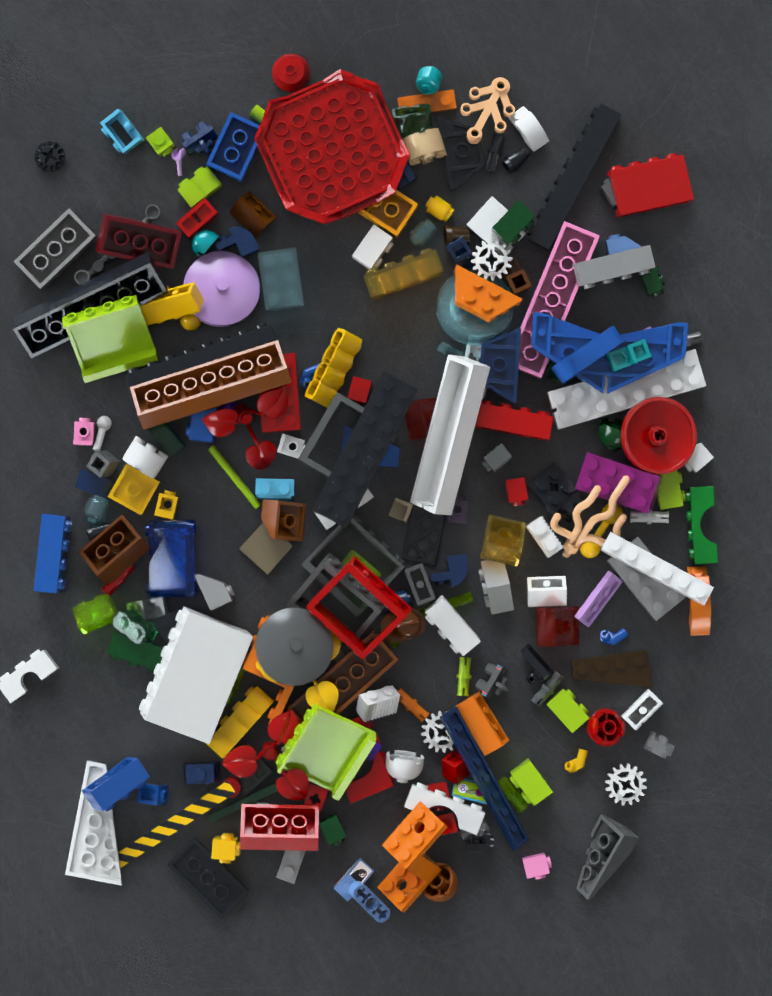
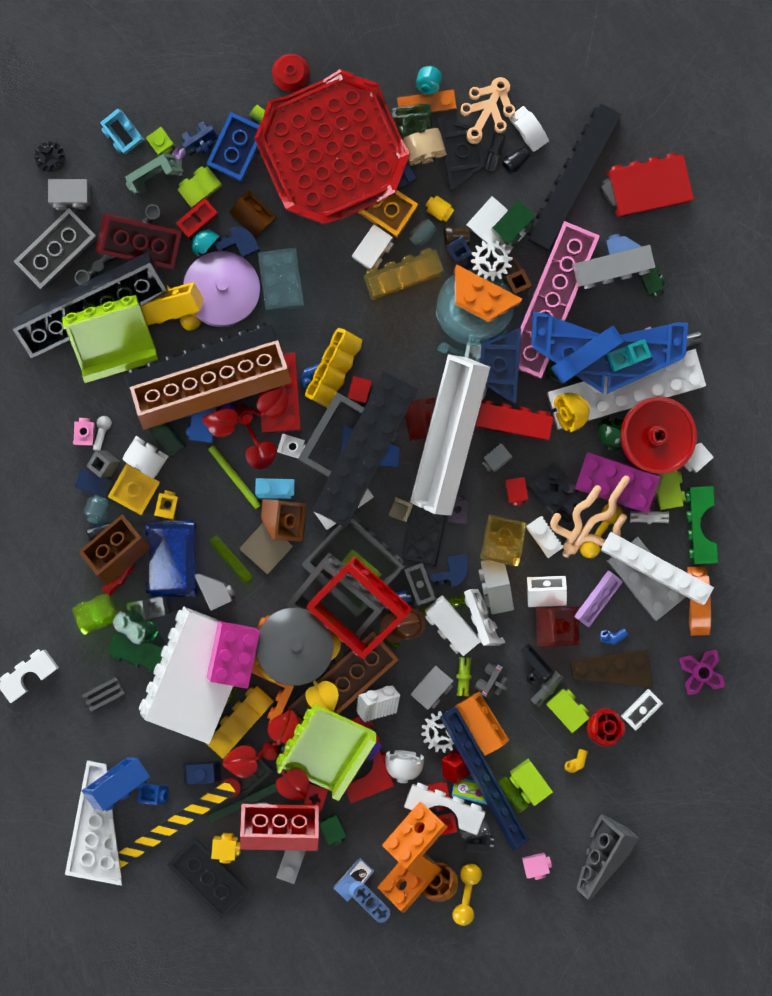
(51, 553): blue brick -> none
(69, 193): none -> light grey brick
(89, 701): none -> dark grey tile
(164, 162): none -> sand green panel
(230, 558): none -> clear neon green axle
(233, 654): none -> dark pink brick
(412, 706): orange pin -> none
(432, 687): none -> light grey brick
(463, 913): none -> yellow piece
(485, 626): none -> white wing
(572, 411): none -> yellow cylinder
(629, 776): white gear -> none
(658, 745): clear brick -> none
(707, 662): none -> magenta plant

